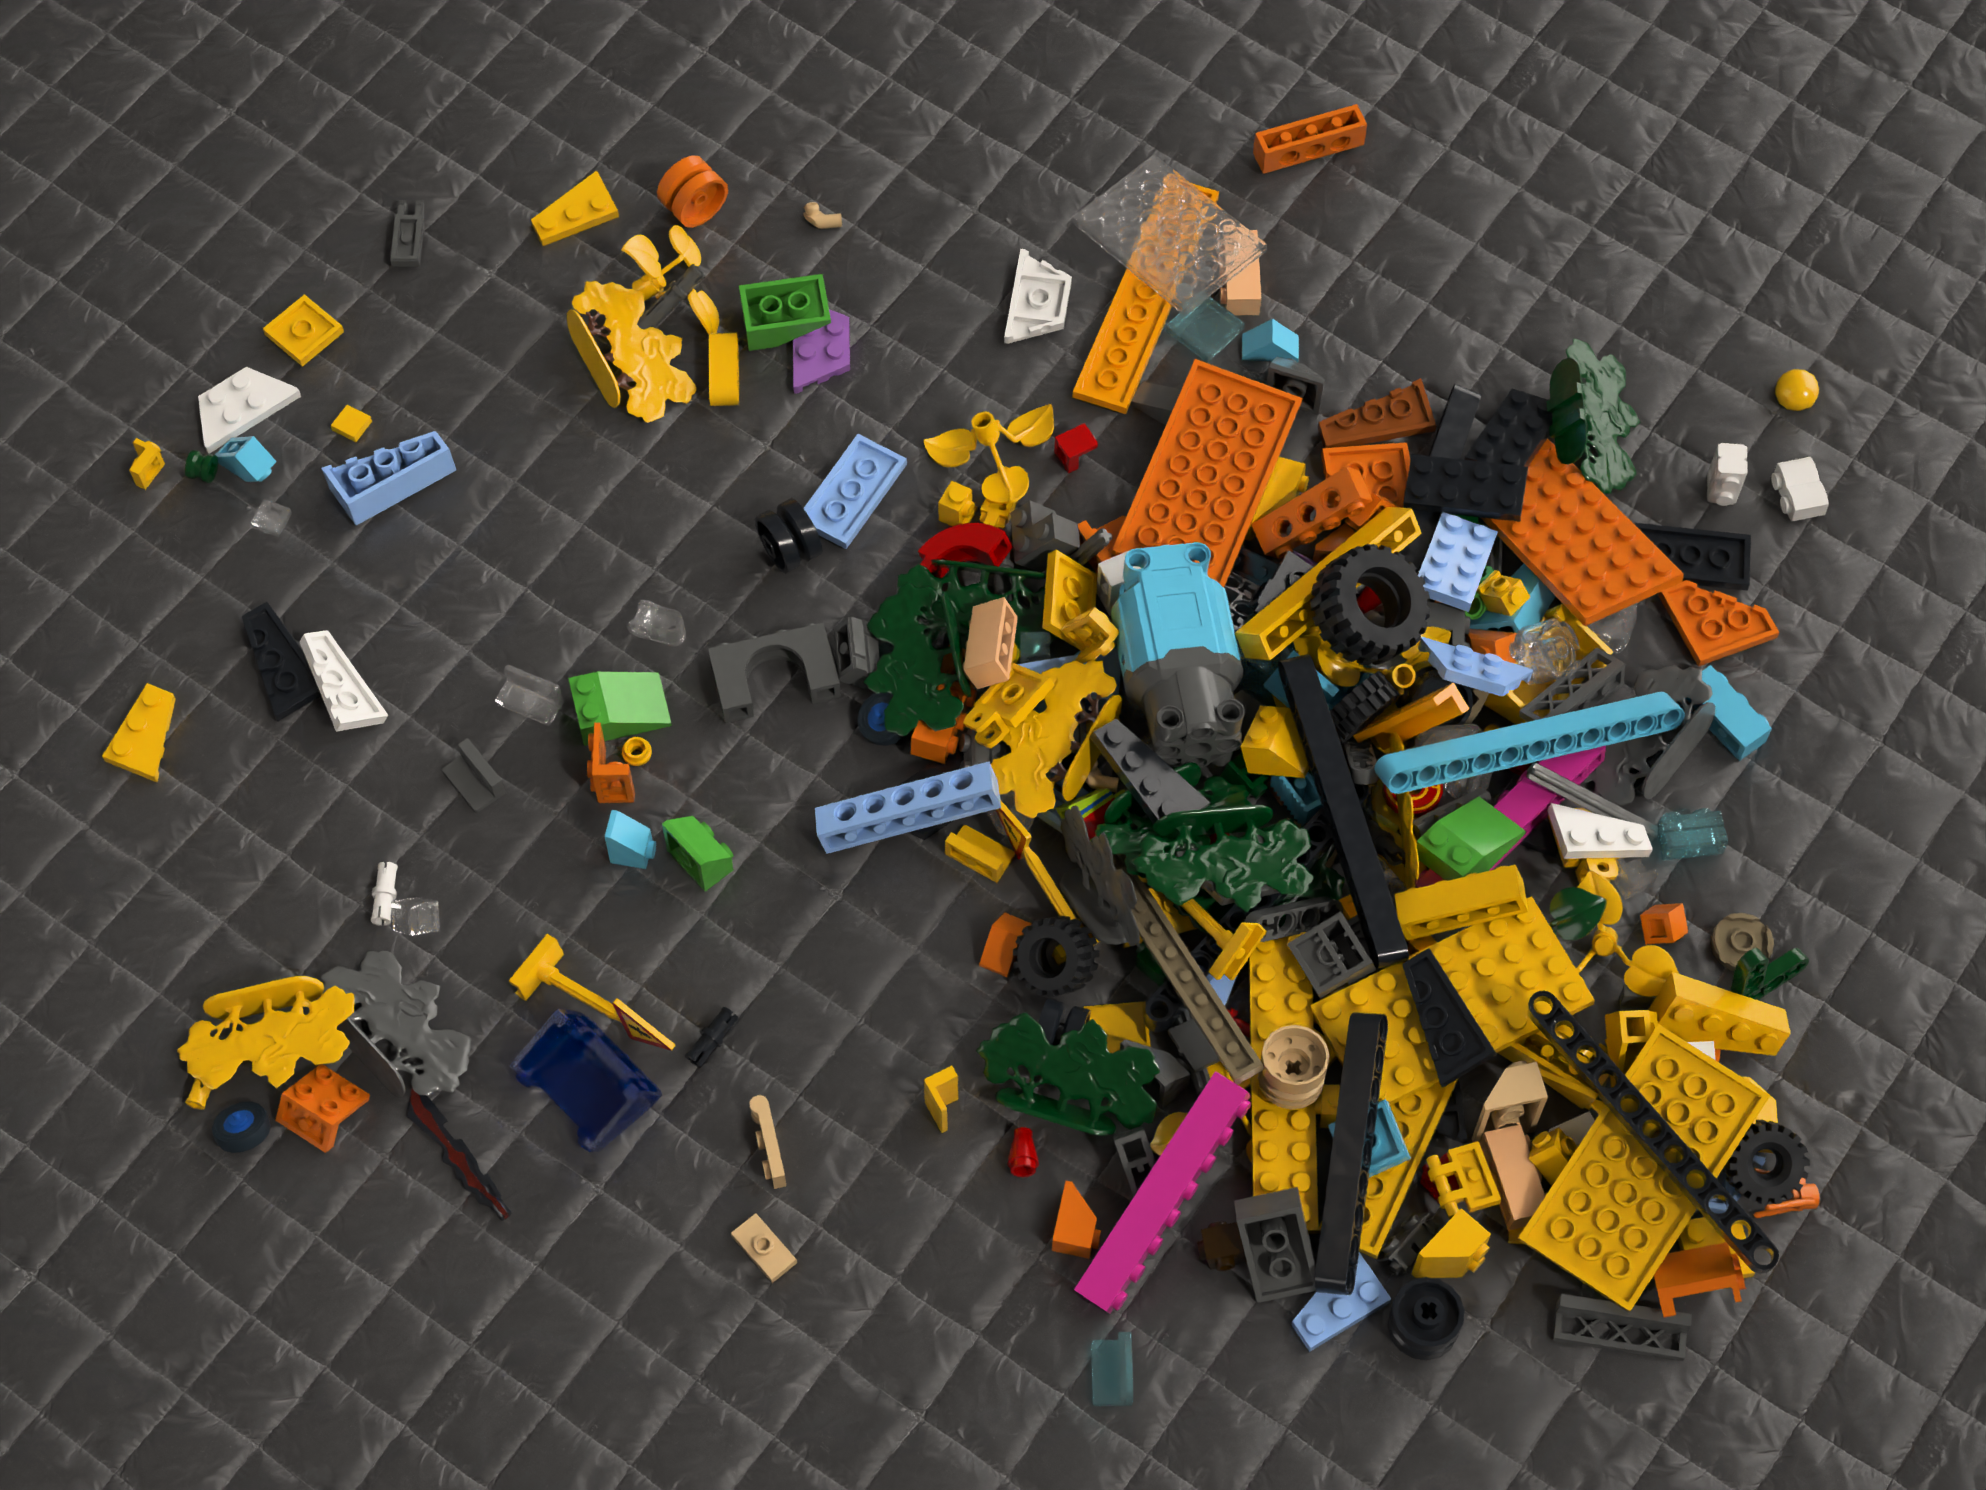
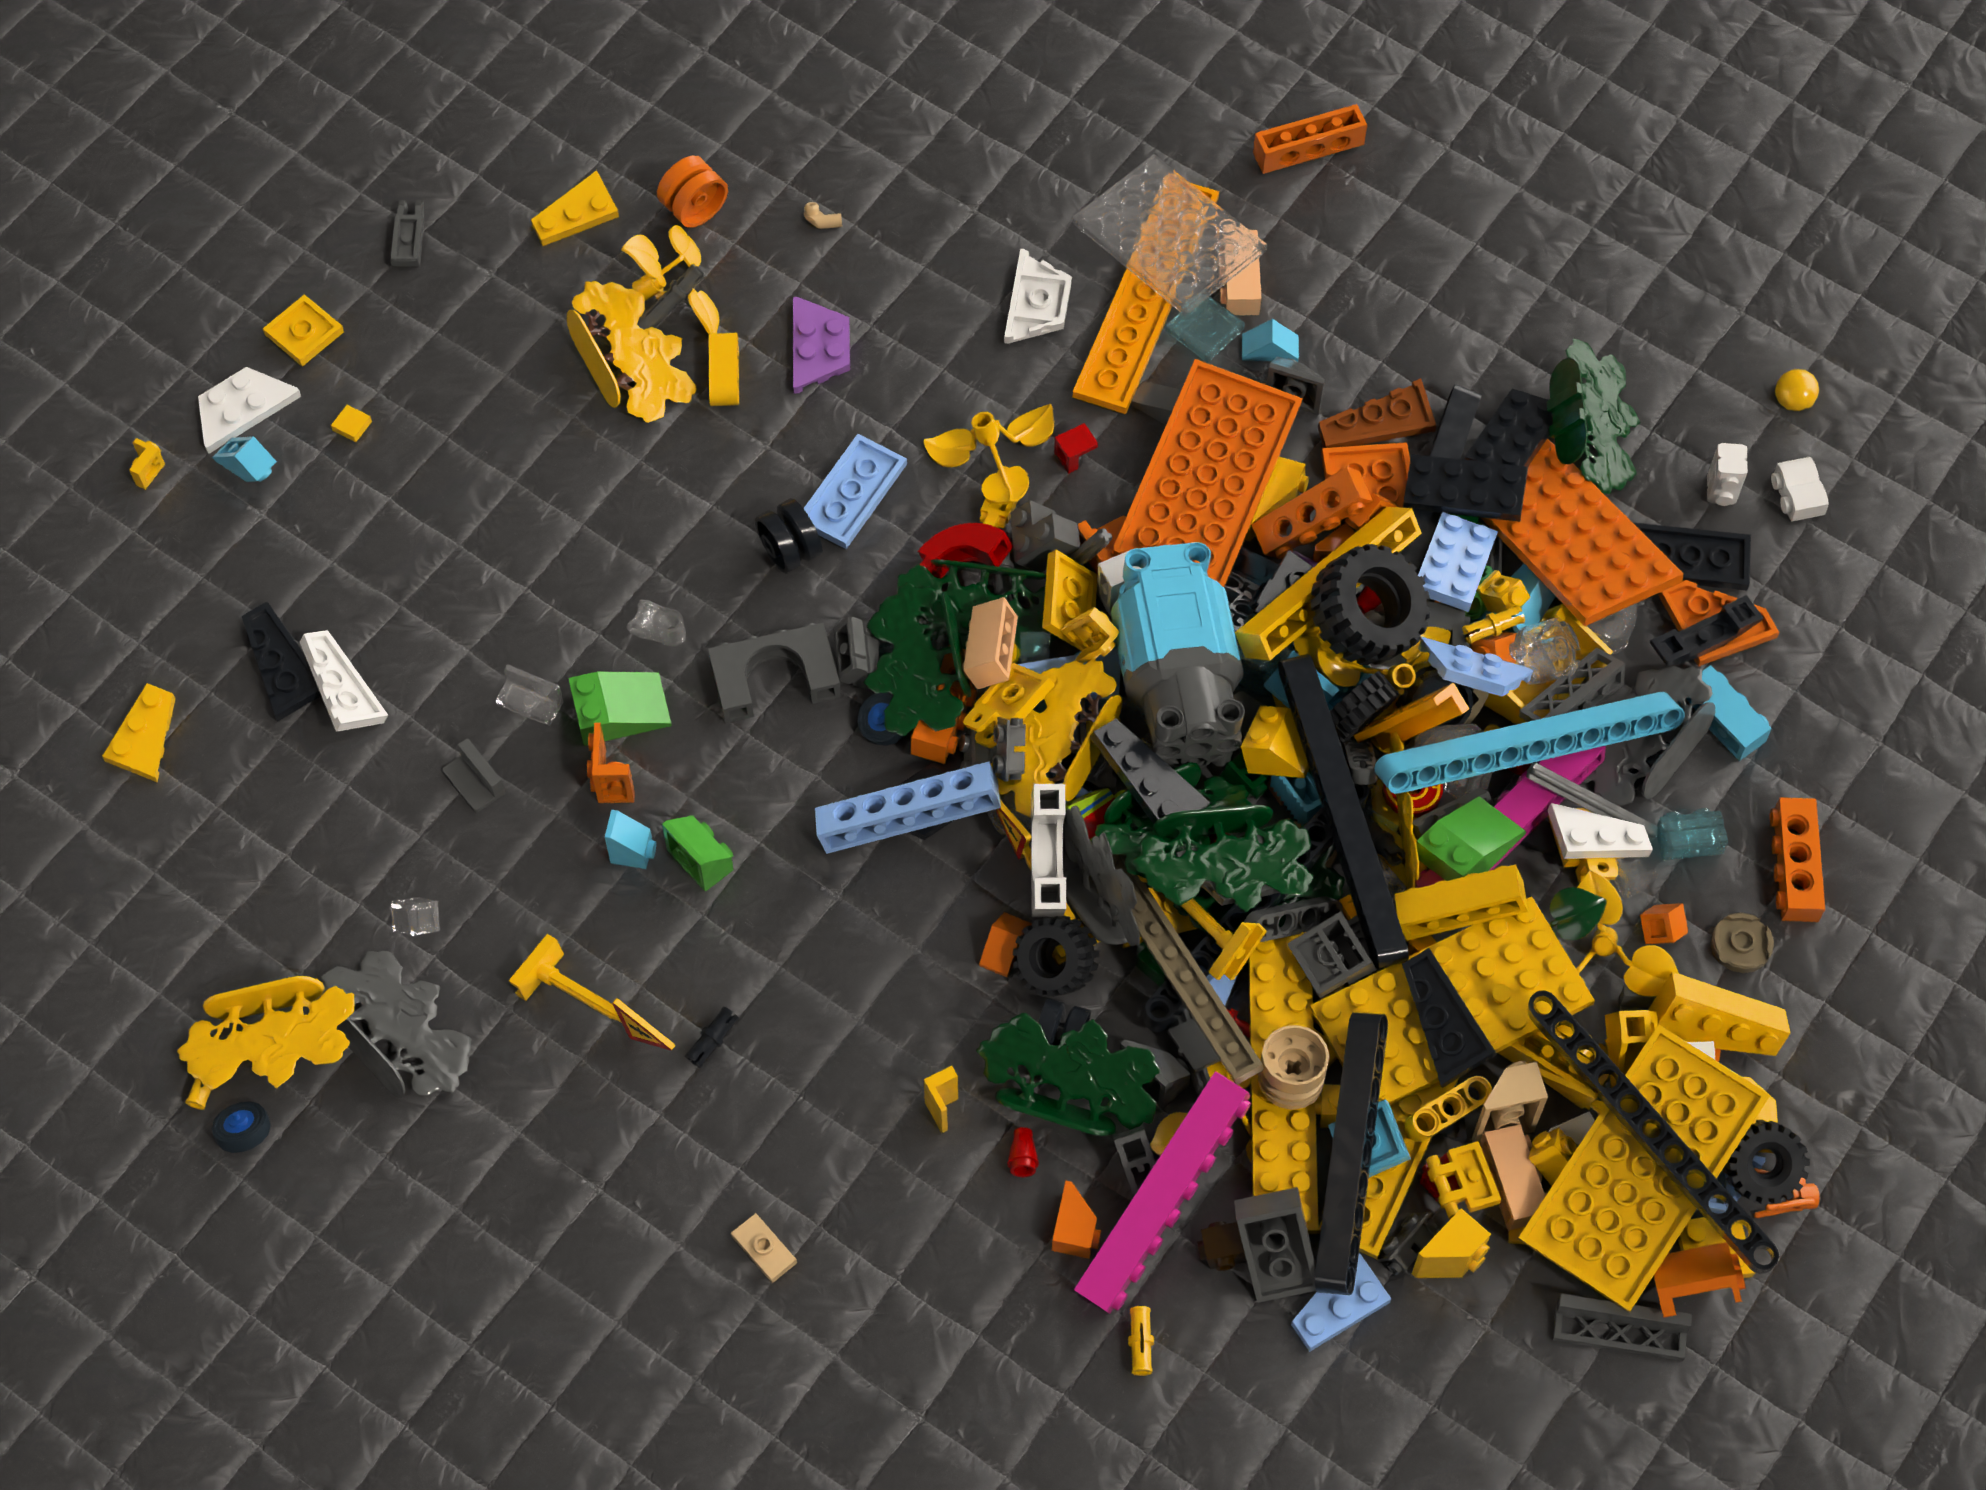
(201, 466): dark green wheel -> none
(271, 518): clear plate -> none
(318, 1106): orange bracket -> none
(384, 893): white pin -> none
(389, 476): light blue wedge -> none
(457, 1155): black sword -> none
(586, 1077): clear blue windscreen -> none
(632, 745): yellow plate -> none
(767, 1140): tan plate -> none
(783, 310): bright green slope -> none
(956, 505): yellow brick -> none
(979, 852): yellow panel -> none
(1009, 763): none -> dark grey hinge
(1047, 850): none -> white arch
(1098, 781): tan arm -> none
(1112, 1371): clear light blue panel -> none
(1121, 1023): yellow piece -> none
(1141, 1320): none -> yellow pin
(1430, 1300): black wheel -> none
(1436, 1117): none -> yellow beam
(1493, 624): none -> yellow pin
(1707, 634): none -> black slope
(1758, 978): dark green beam -> none
(1801, 816): none -> orange brick

